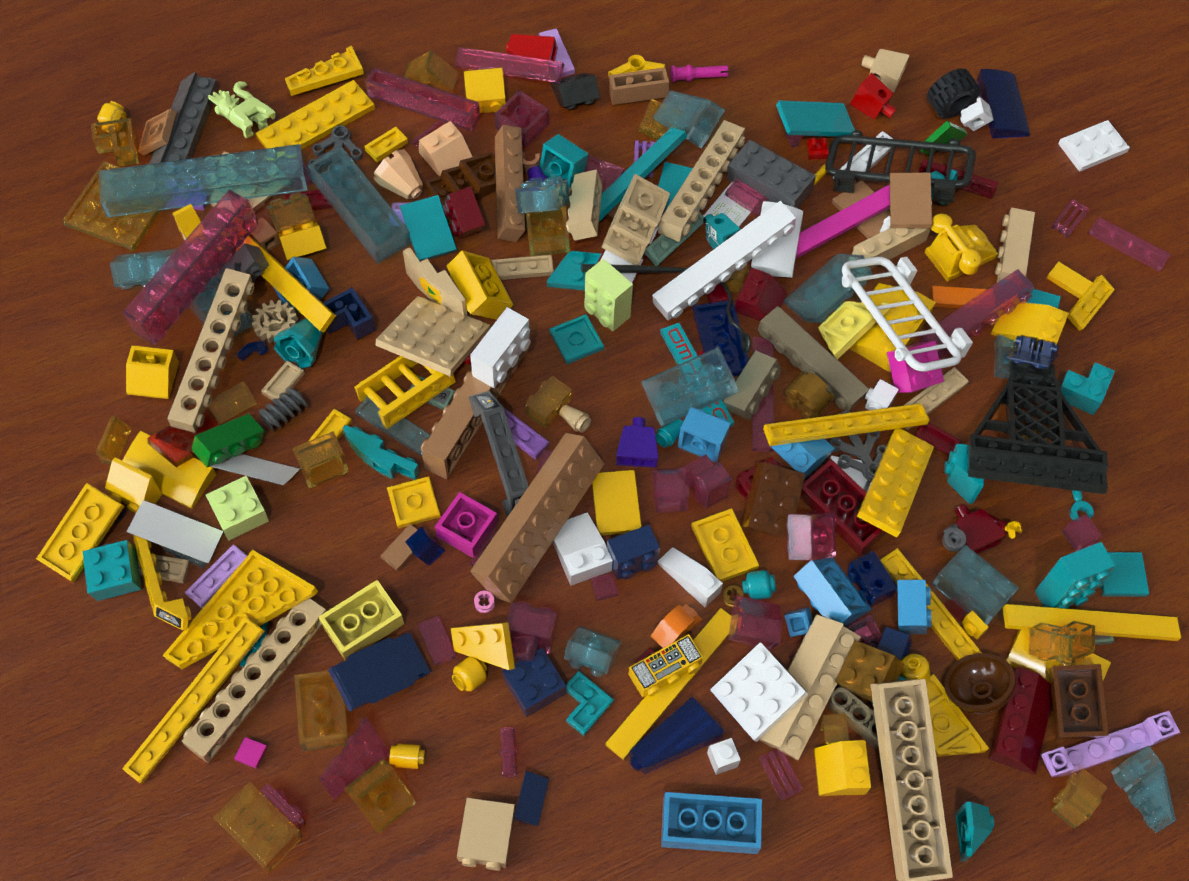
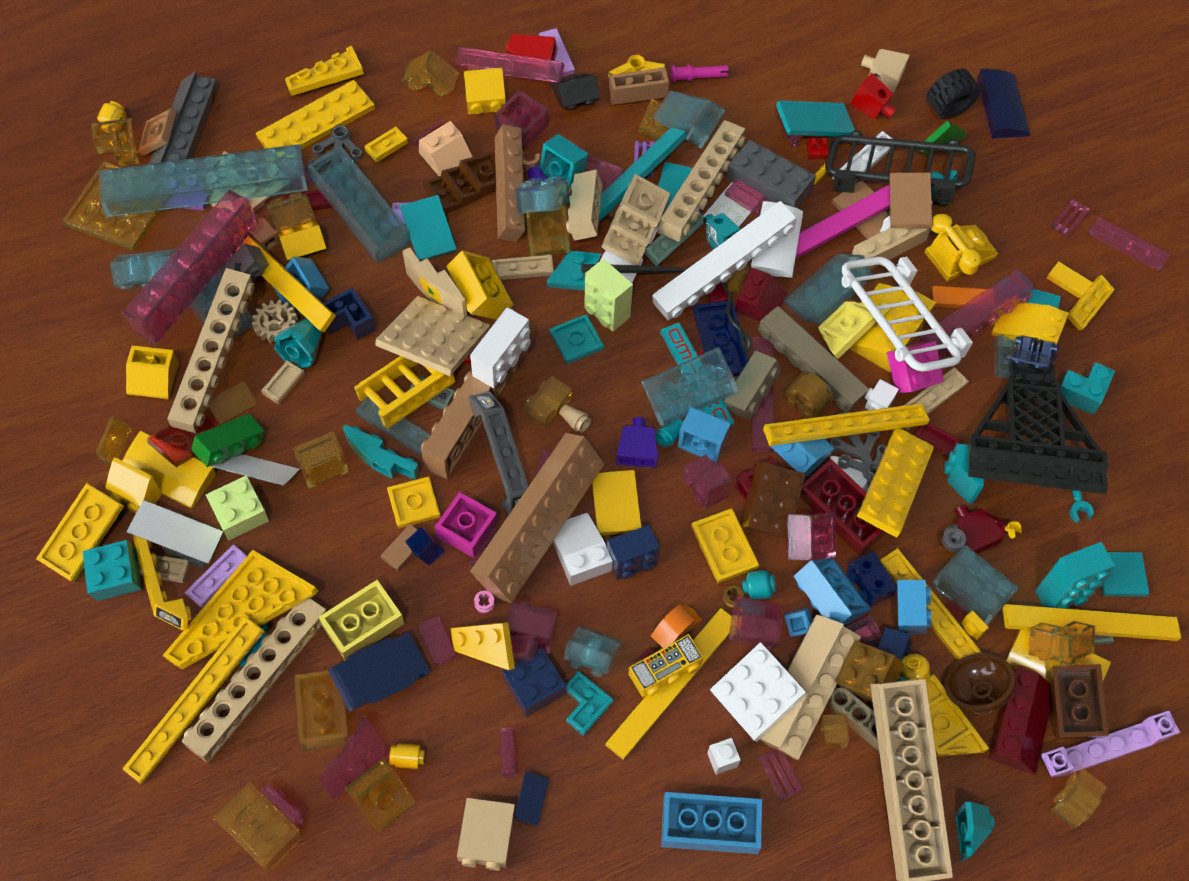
(186, 220): yellow slope -> none
(244, 113): yellowish green animal -> none
(250, 752): dark pink tile -> none
(251, 347): clear blue arm -> none
(282, 408): dark grey piece -> none
(334, 422): yellow tile -> none
(399, 175): light nougat cone -> none
(423, 99): clear pink brick -> none
(463, 213): dark red brick -> none
(469, 674): yellow head -> none
(526, 437): medium lavender tile -> none
(604, 587): clear pink tile -> none
(670, 490): clear pink brick -> none
(676, 737): clear blue slope -> none
(691, 576): white slope -> none
(842, 768): yellow slope -> none
(976, 115): white brick -> none
(978, 184): dark red tile -> none
(1016, 243): tan brick -> none
(1081, 533): clear pink brick -> none
(1093, 145): white plate -> none
(1147, 788): clear light blue slope -> none

